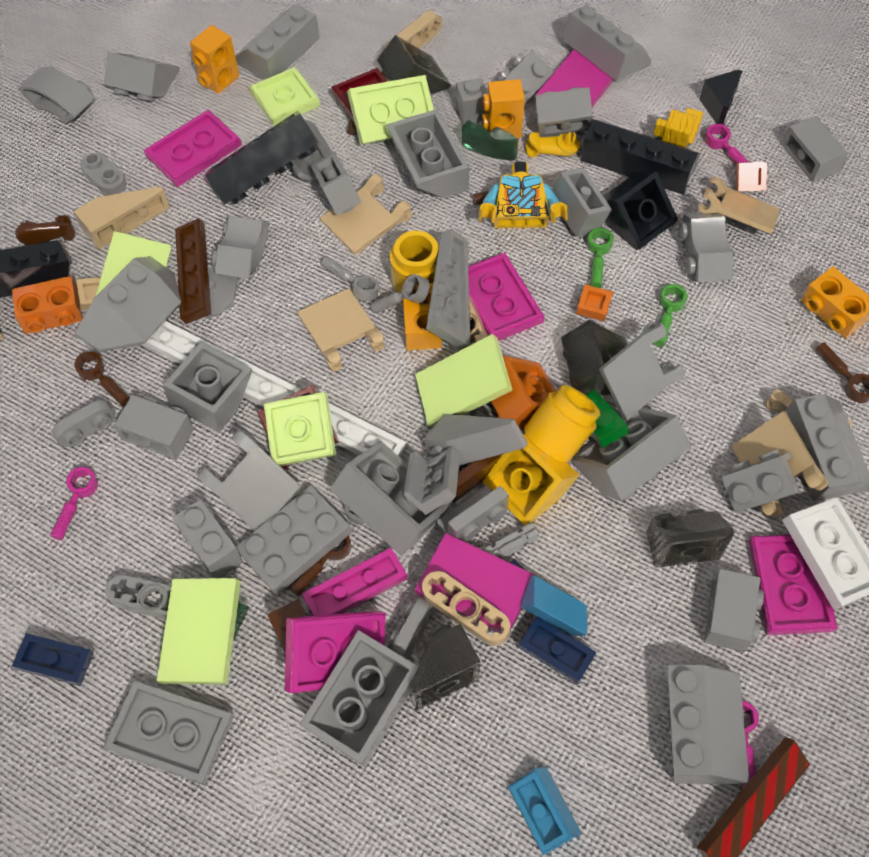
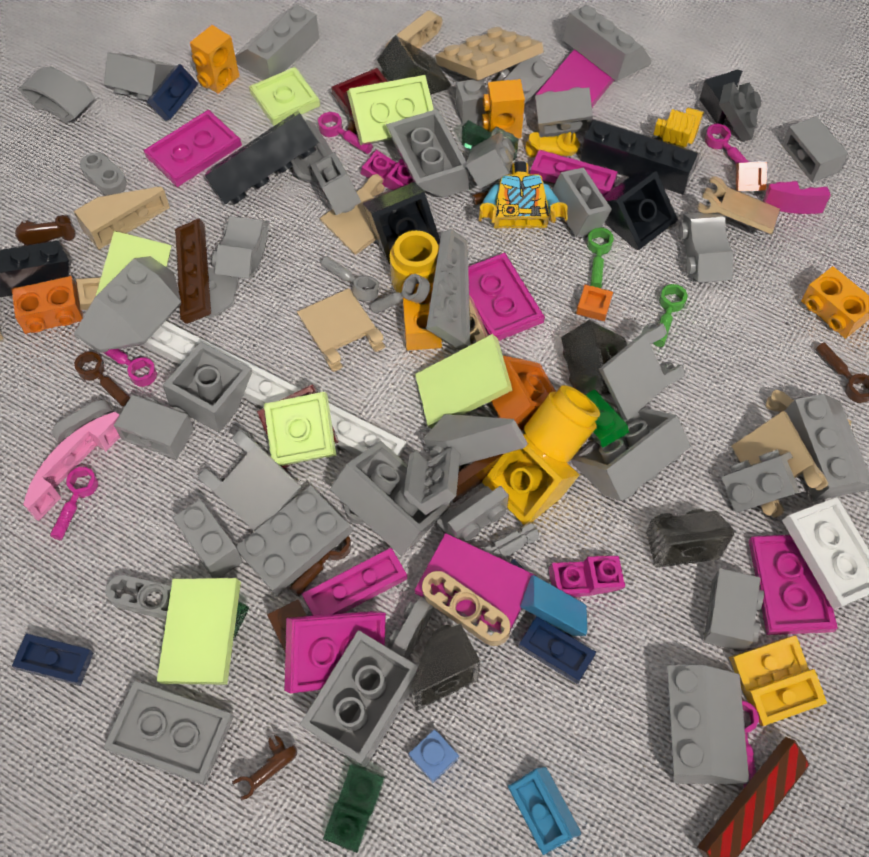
(64, 458): none -> bright pink slope
(122, 358): none -> dark pink piece
(172, 92): none -> dark blue plate
(281, 757): none -> reddish brown piece
(337, 129): none -> dark pink piece
(354, 808): none -> clear green slope
(393, 174): none -> dark pink slope
(399, 213): none -> black slope
(433, 756): none -> medium blue plate
(488, 53): none -> tan plate
(490, 160): none -> light grey brick
(551, 165): none -> dark pink plate
(589, 577): none -> dark pink slope
(741, 108): none -> dark grey plate
(778, 680): none -> yellow slope
(793, 200): none -> dark pink slope

